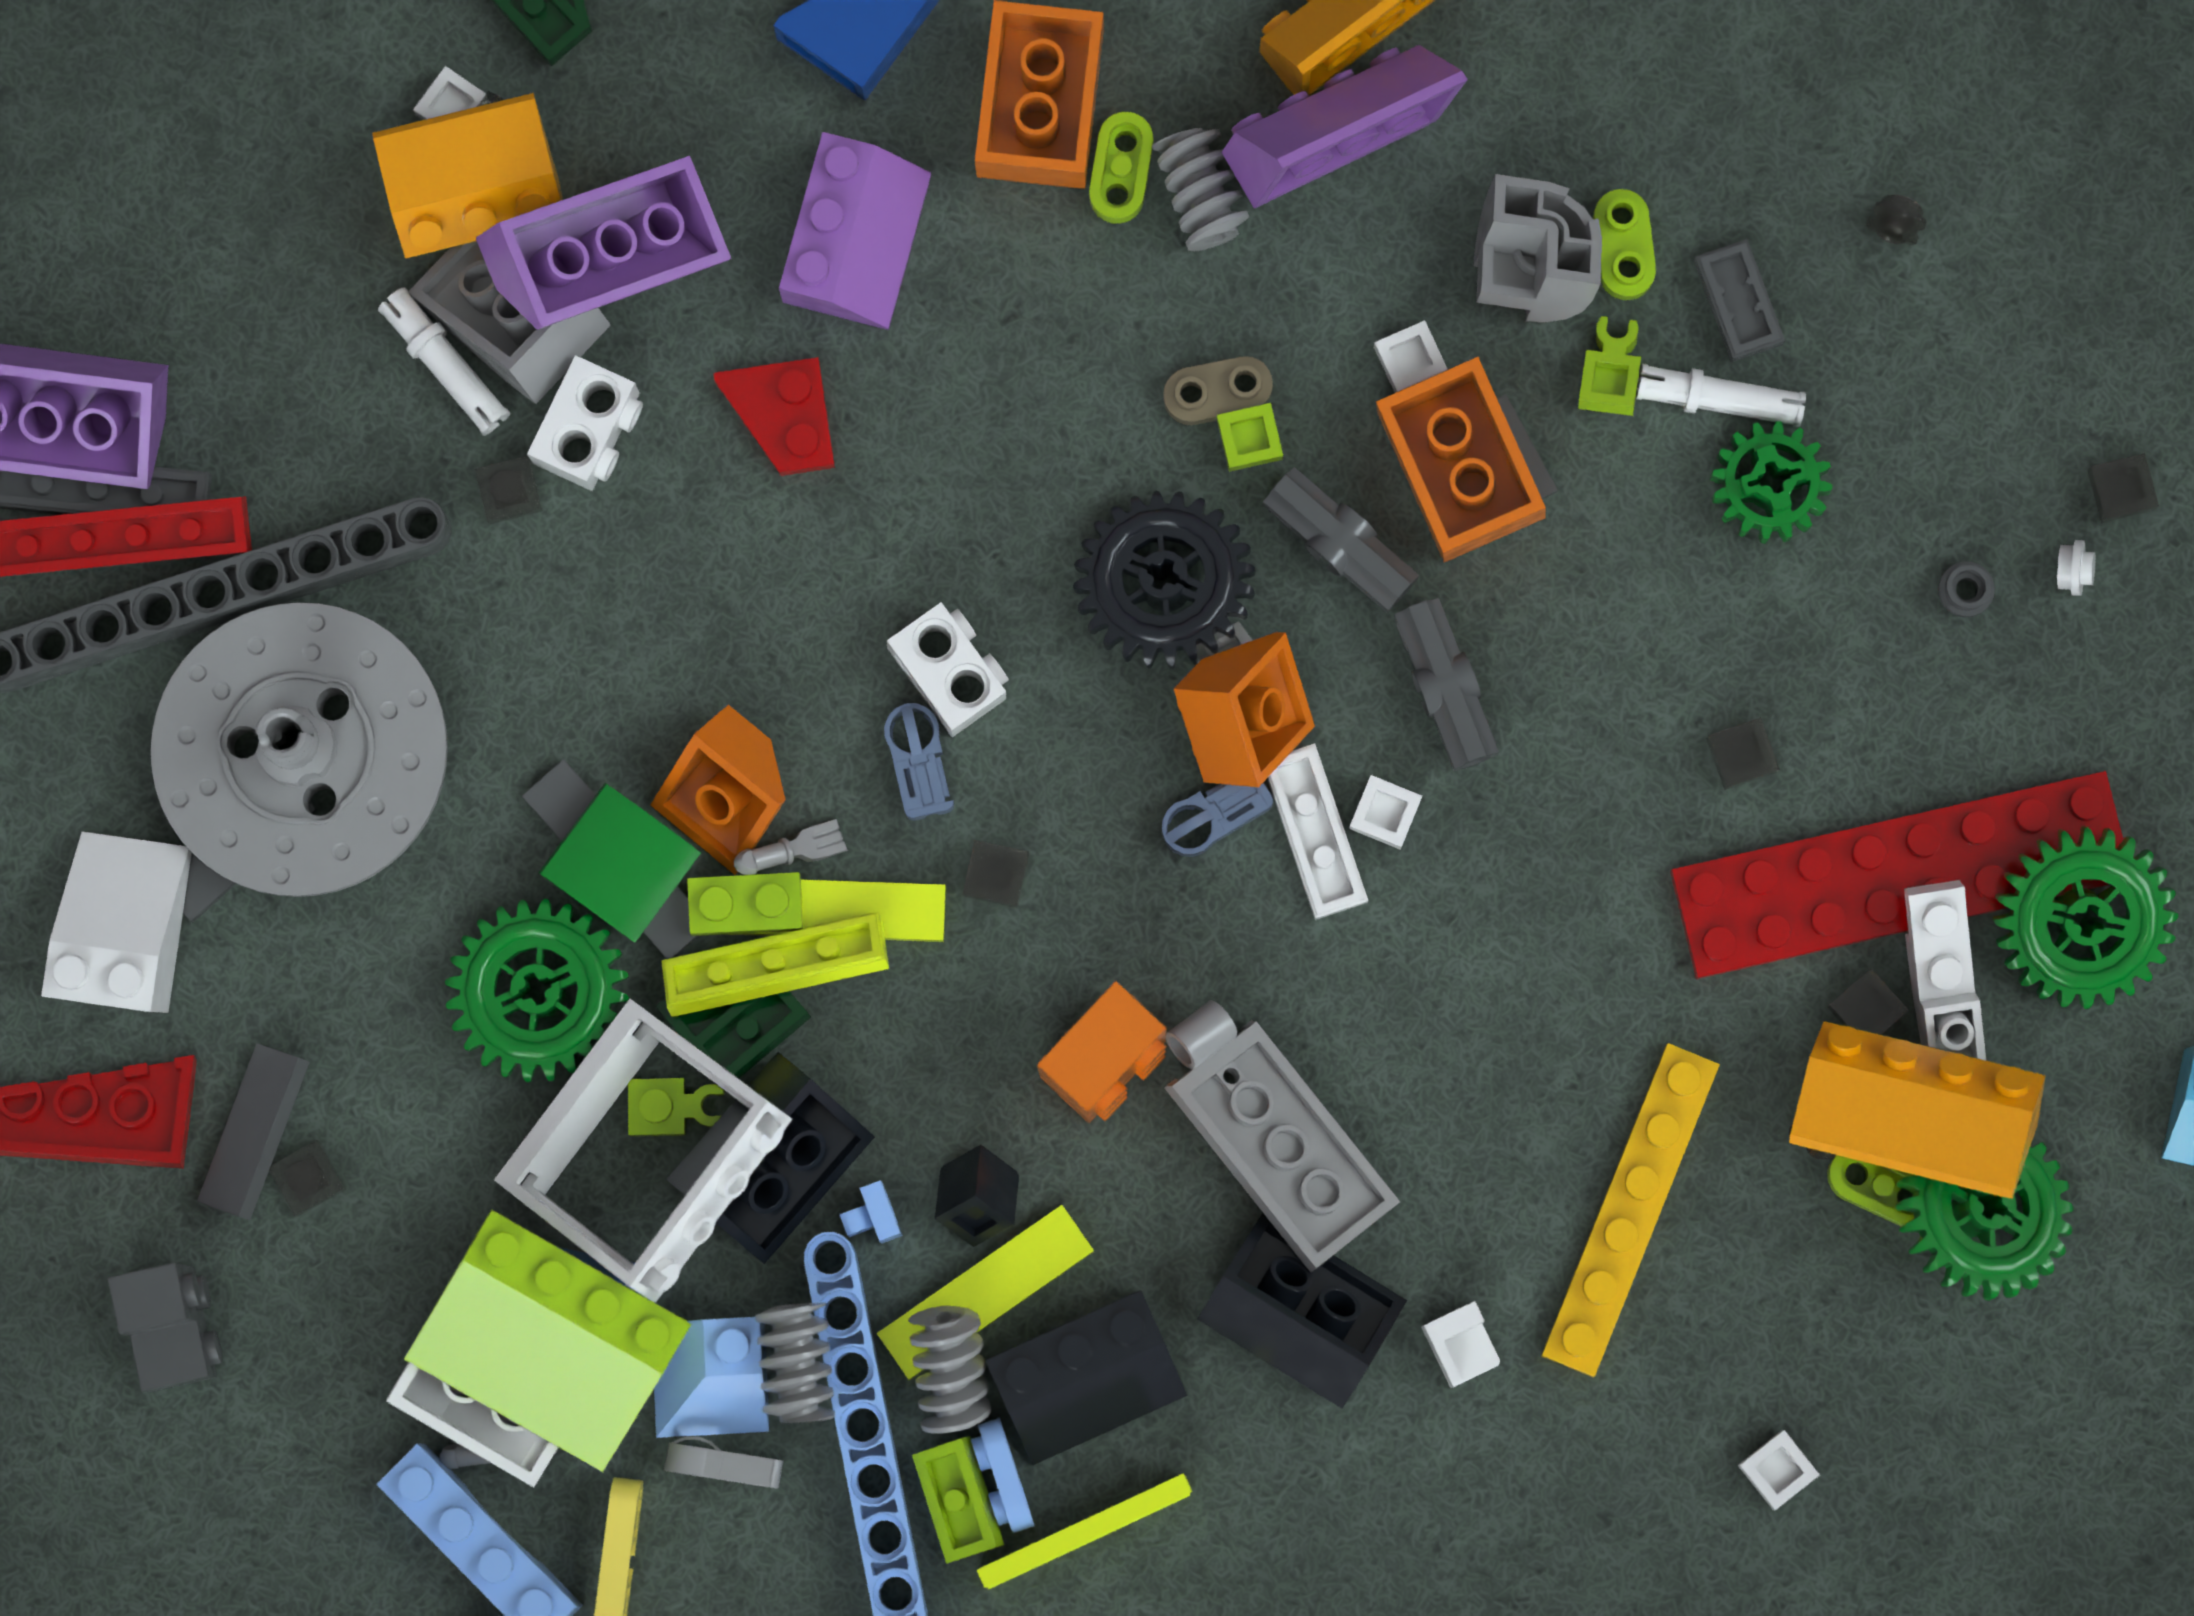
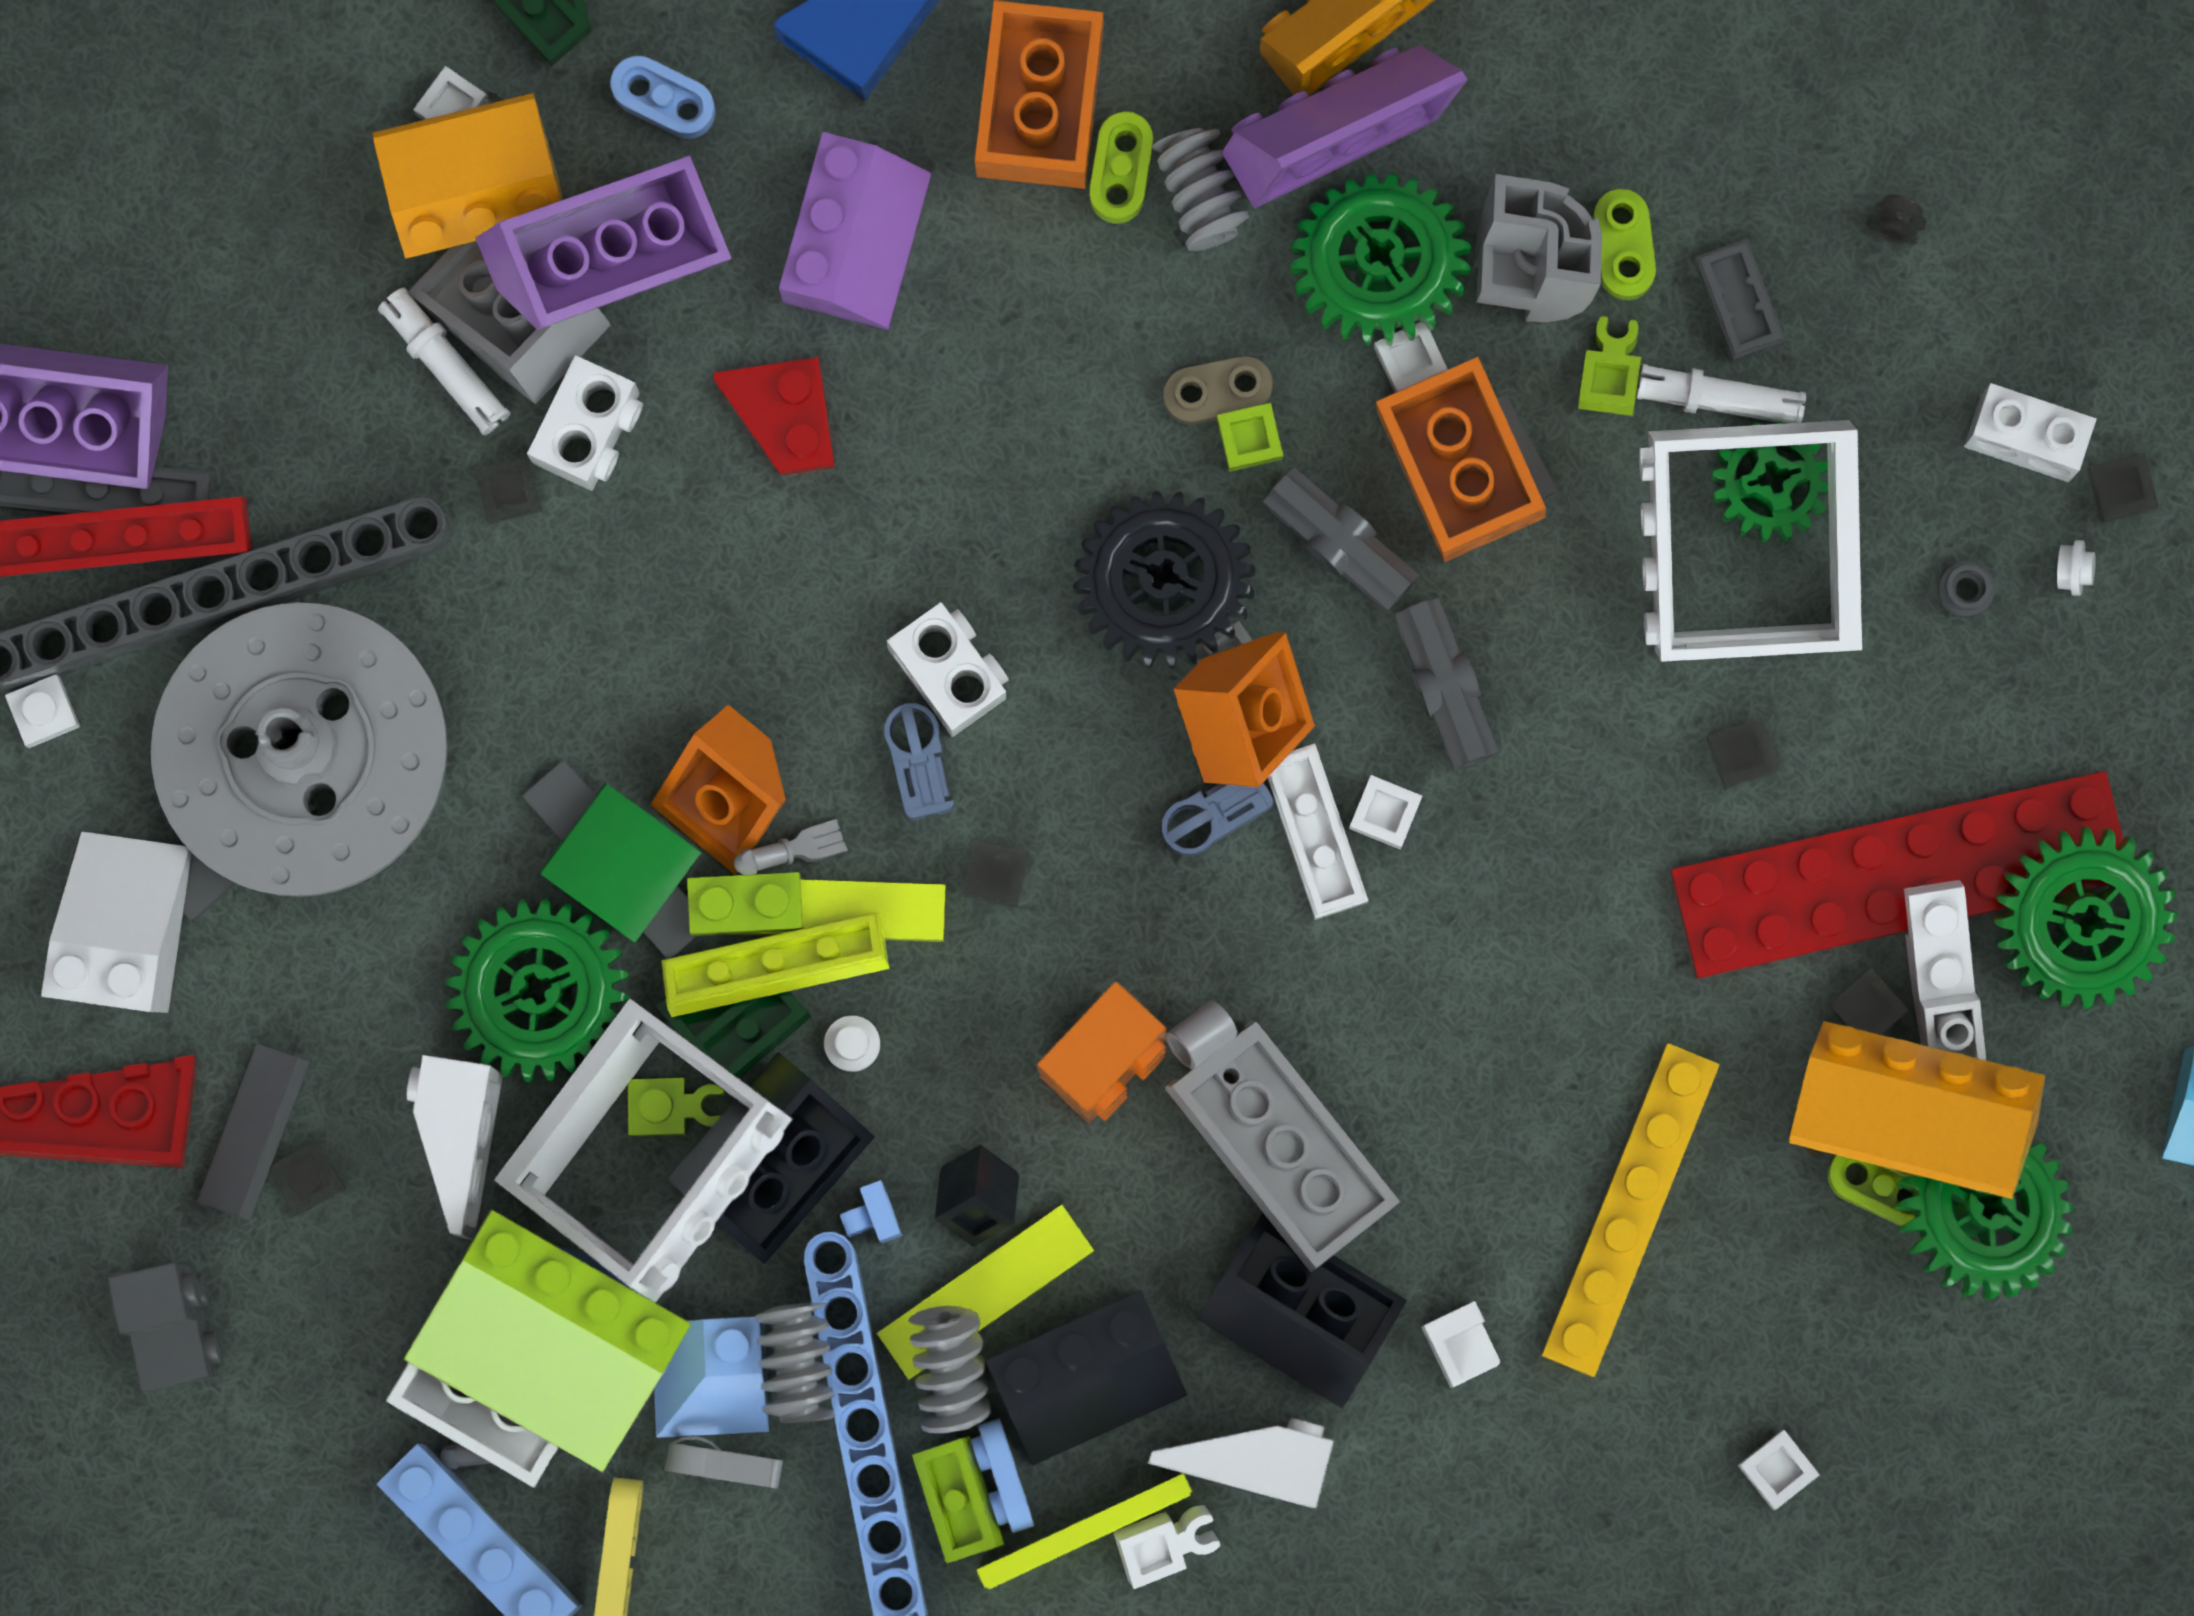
(42, 711): none -> white plate
(456, 1124): none -> white slope
(664, 98): none -> light blue plate
(852, 1043): none -> white plate
(1157, 1546): none -> white plate
(1265, 1461): none -> white slope
(1410, 296): none -> green gear
(1845, 628): none -> white window
(2030, 432): none -> white brick

